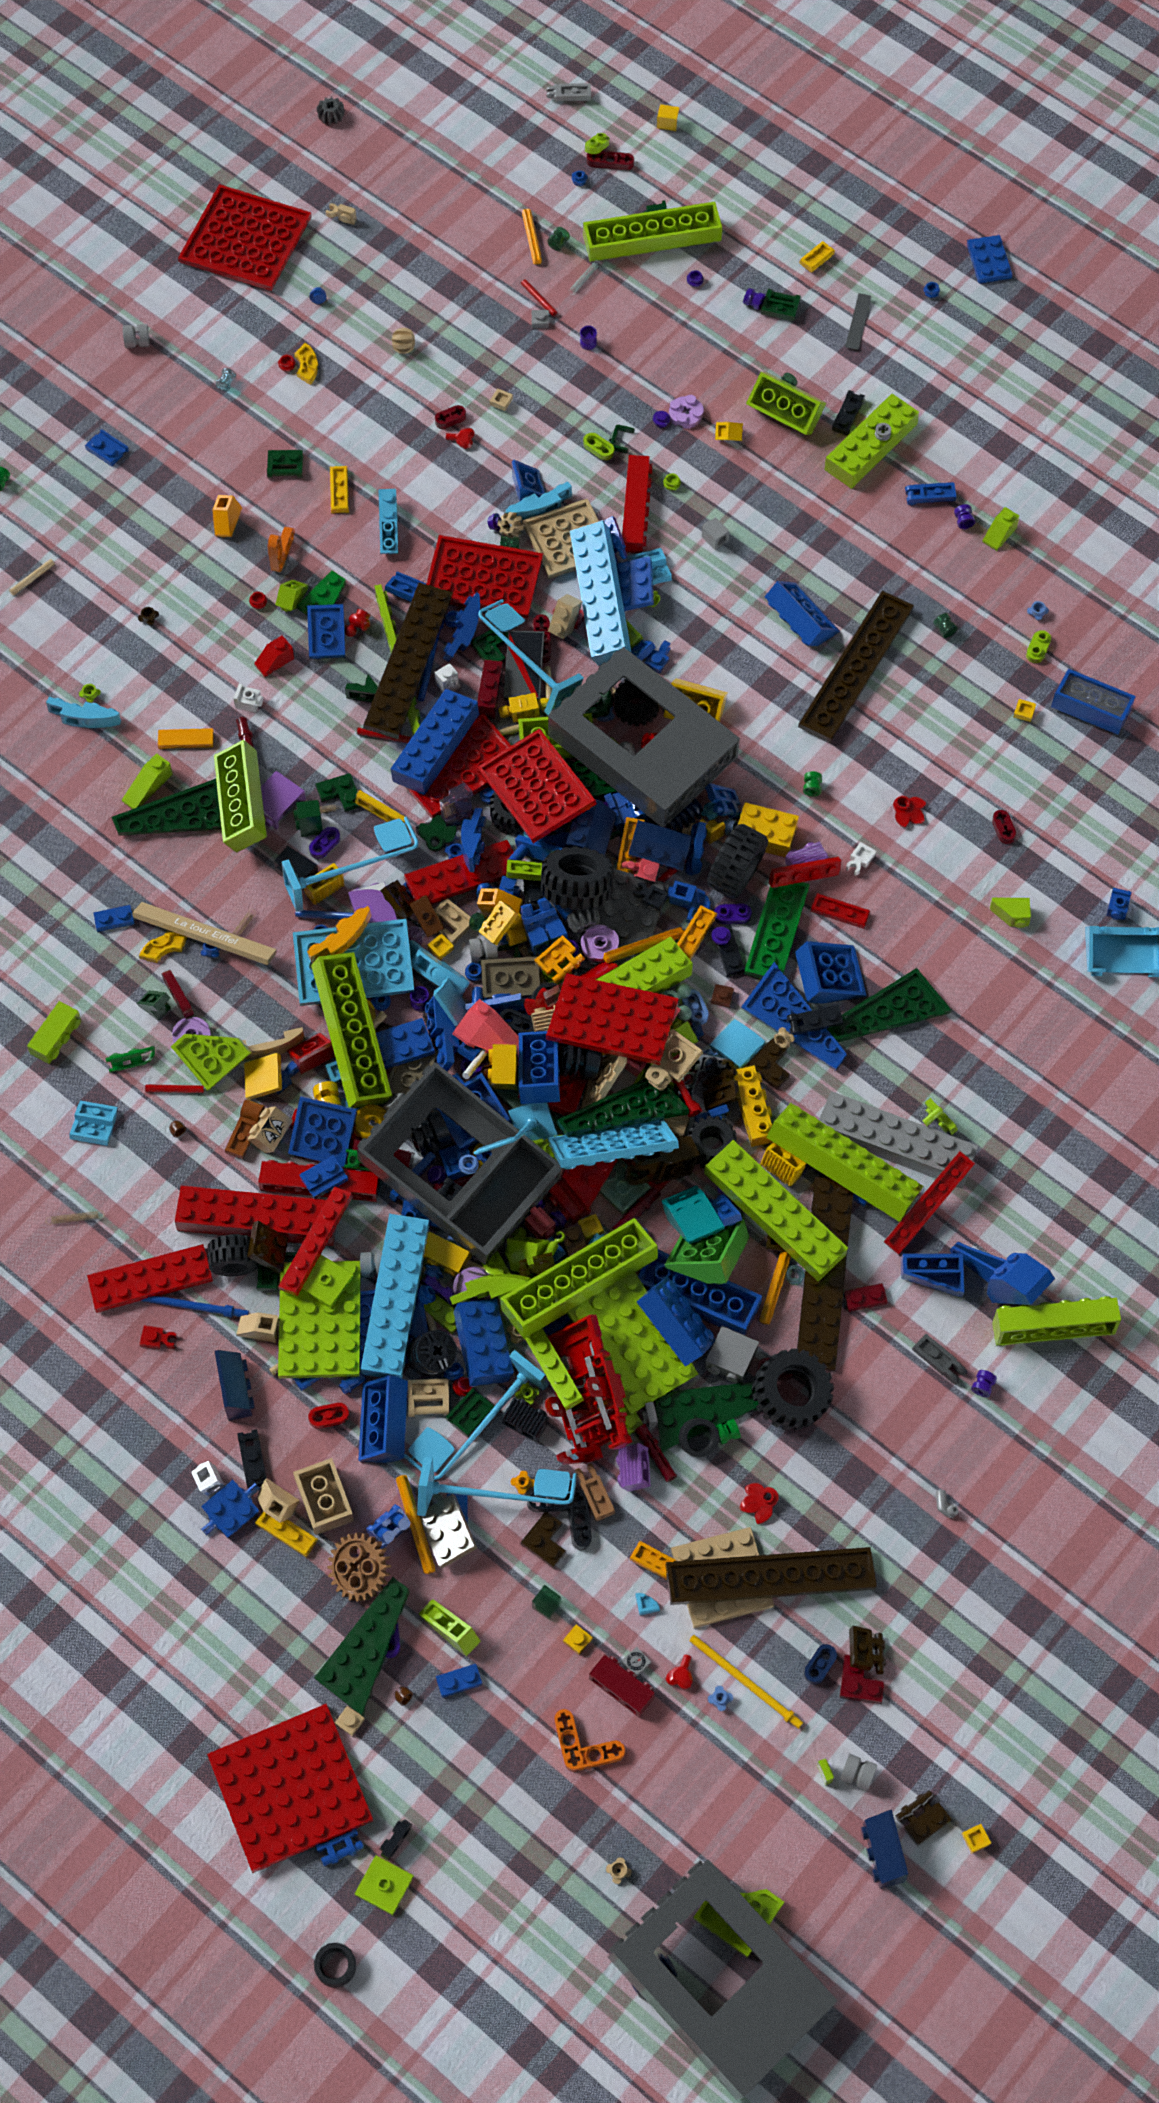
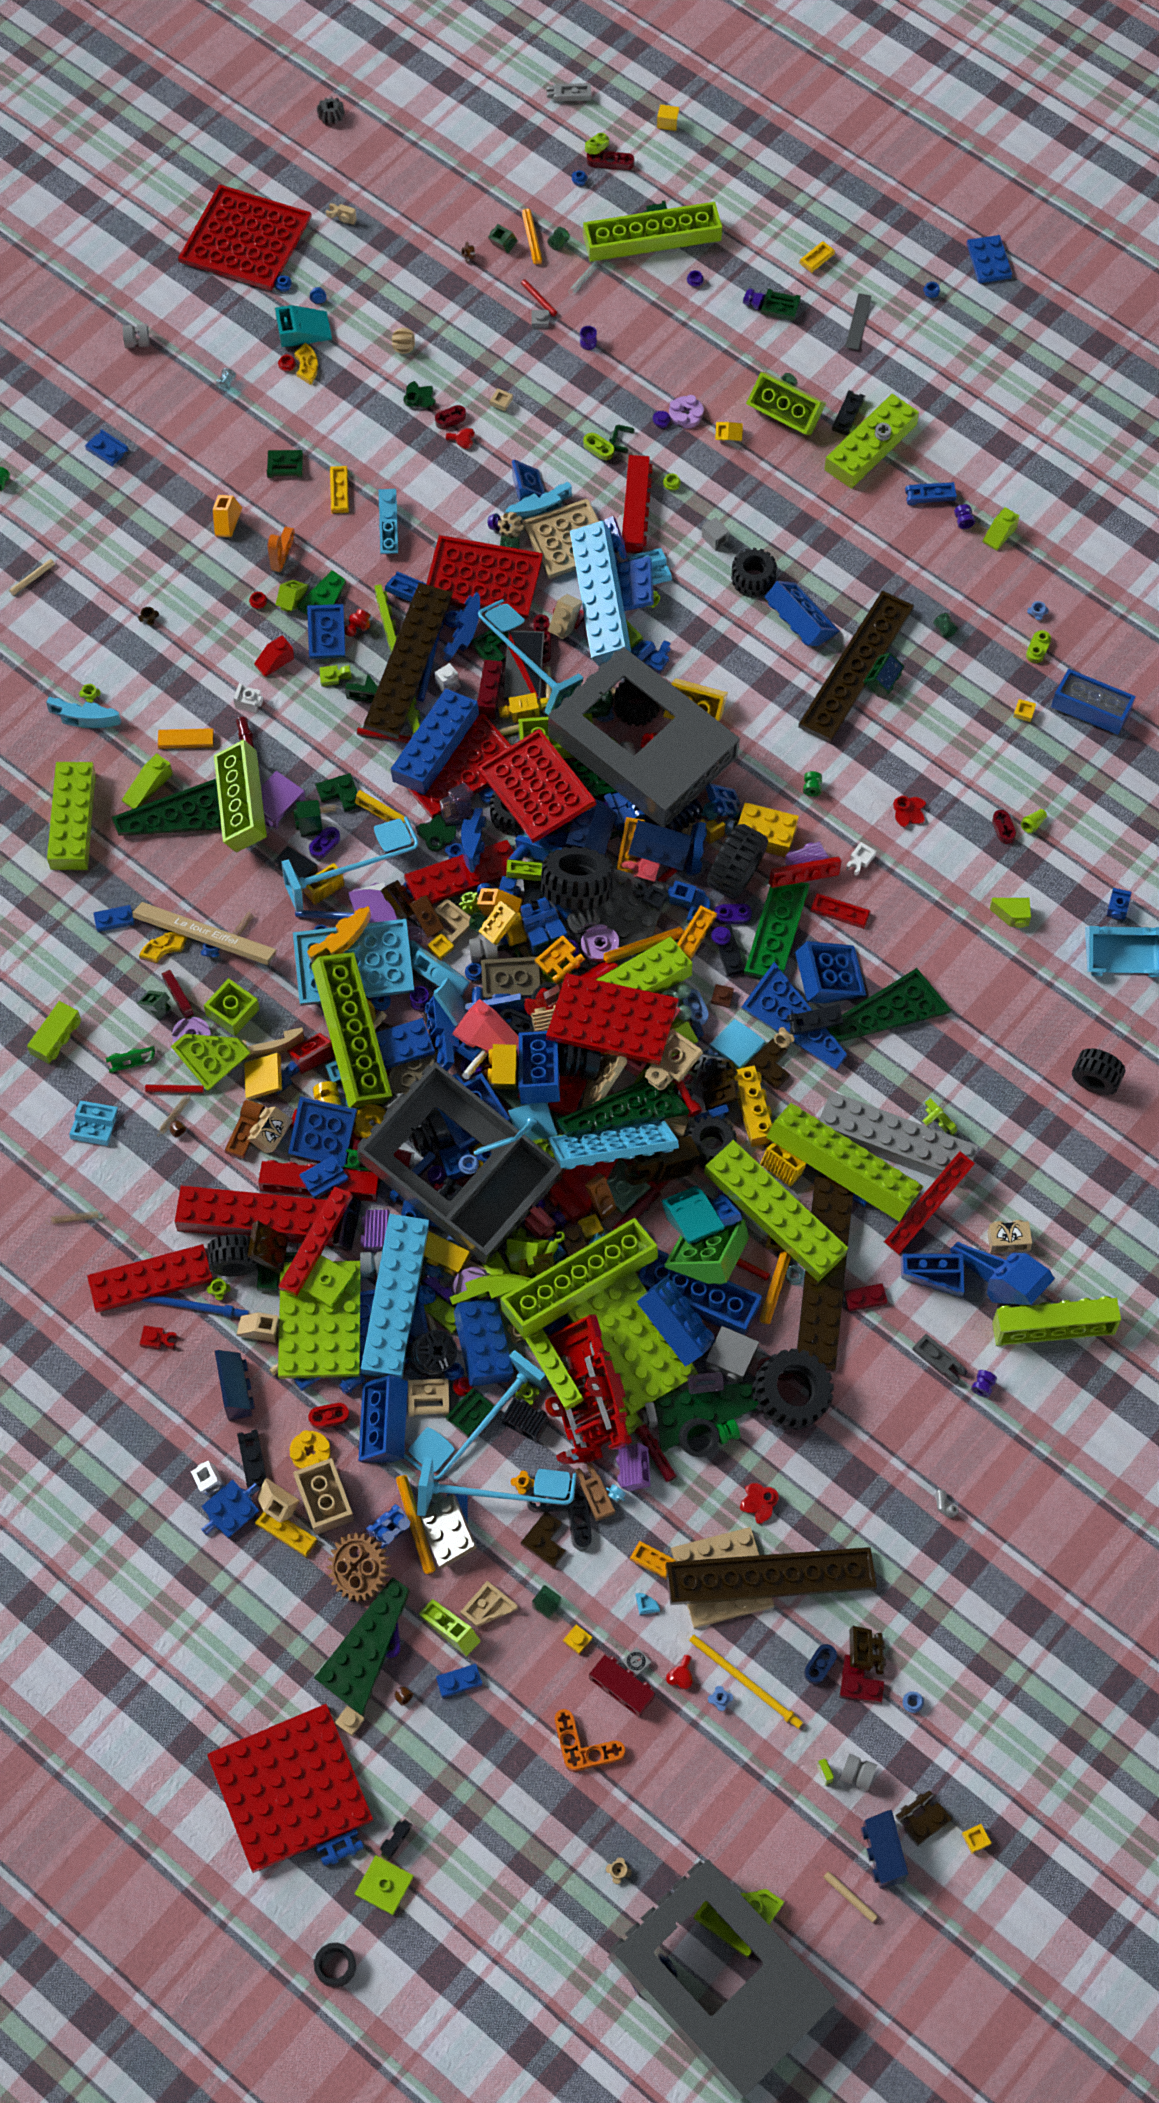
(71, 816): none -> lime brick
(183, 1100): none -> tan piece
(218, 1283): none -> lime plate
(231, 1007): none -> lime brick
(283, 283): none -> blue plate
(302, 325): none -> teal slope
(306, 1440): none -> yellow plate
(331, 675): none -> lime plate
(347, 1226): none -> black plate
(375, 1229): none -> medium lavender brick
(418, 396): none -> dark green plate
(468, 252): none -> reddish brown plate
(469, 903): none -> lime gear
(487, 1605): none -> tan wing
(502, 238): none -> dark green brick
(601, 1197): none -> dark orange plate
(616, 1493): none -> medium azure plate
(705, 1382): none -> clear purple piece
(753, 1269): none -> red bar
(758, 561): none -> black tyre
(854, 1900): none -> tan bar
(884, 674): none -> brick
(913, 1696): none -> medium blue plate
(1009, 1236): none -> tan brick
(1033, 821): none -> lime cone
(1098, 1071): none -> black tyre

